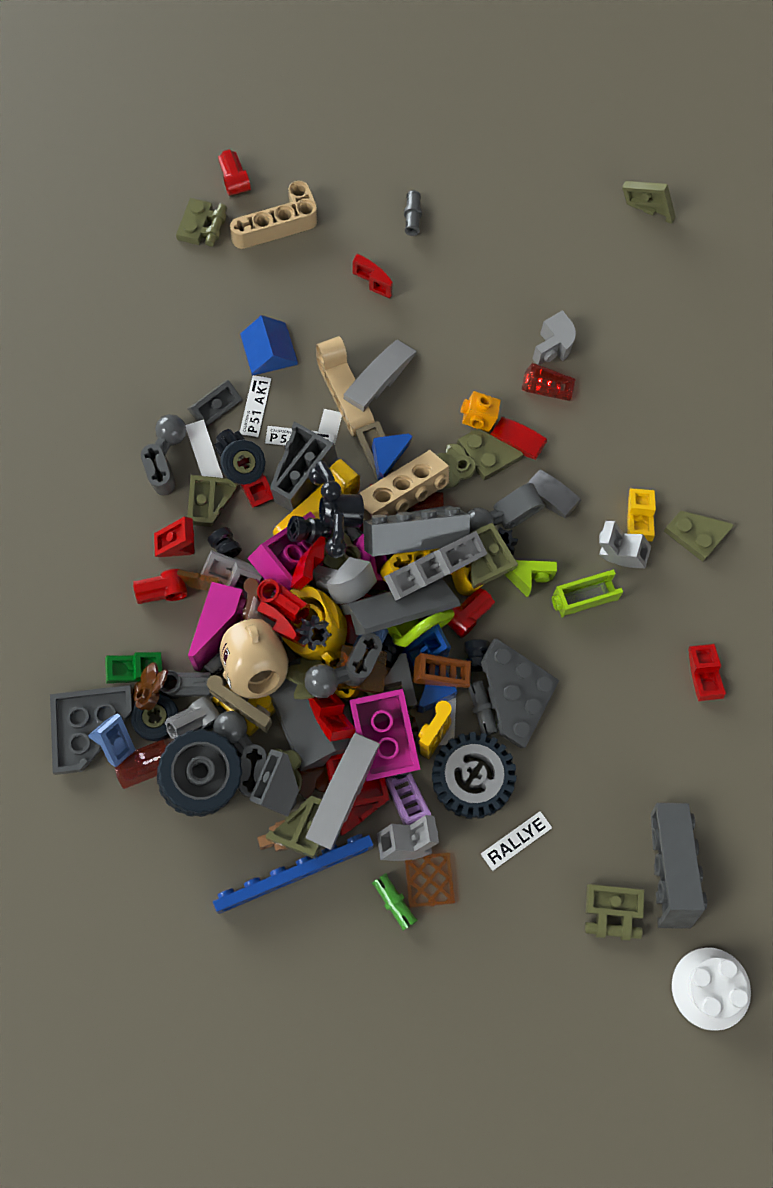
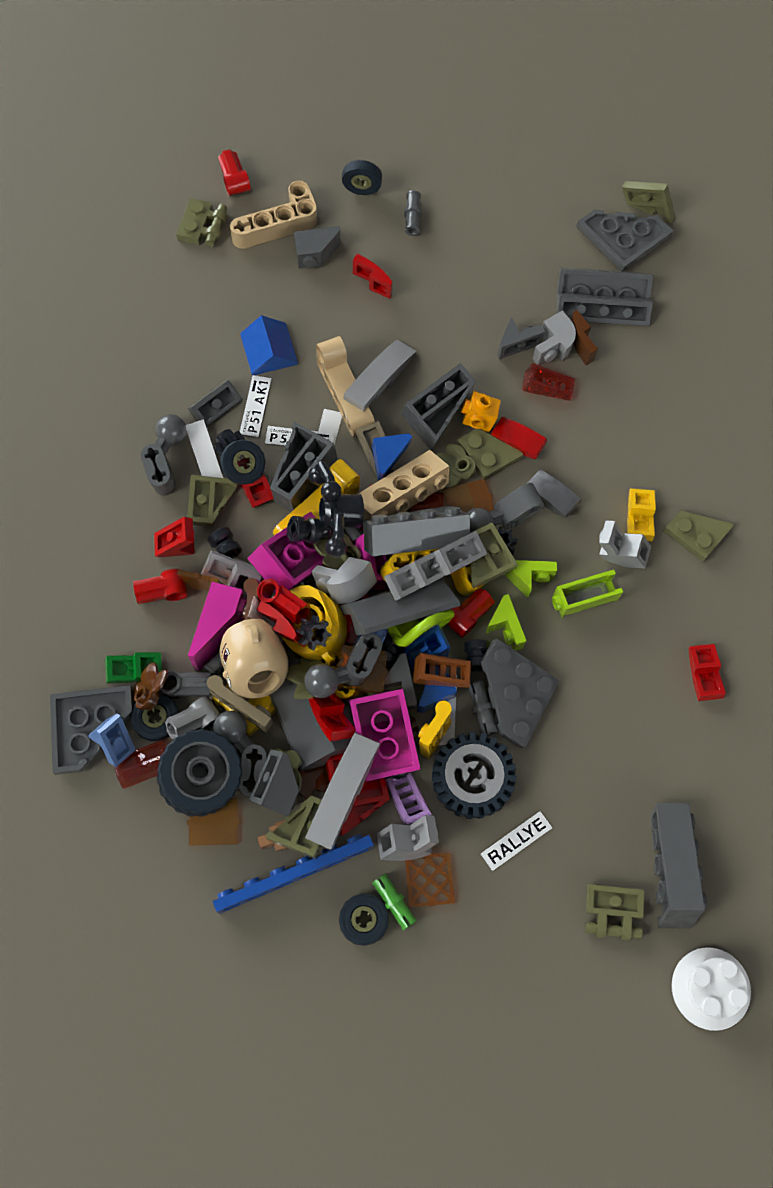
(215, 828): none -> clear orange piece
(308, 561): red slope -> none
(315, 245): none -> dark grey slope
(352, 909): none -> black bush
(362, 177): none -> black bush
(437, 404): none -> dark grey wedge
(469, 496): none -> clear orange piece
(506, 618): none -> lime slope
(516, 341): none -> dark grey slope
(584, 346): none -> reddish brown slope
(605, 295): none -> dark grey slope
(623, 236): none -> dark grey plate

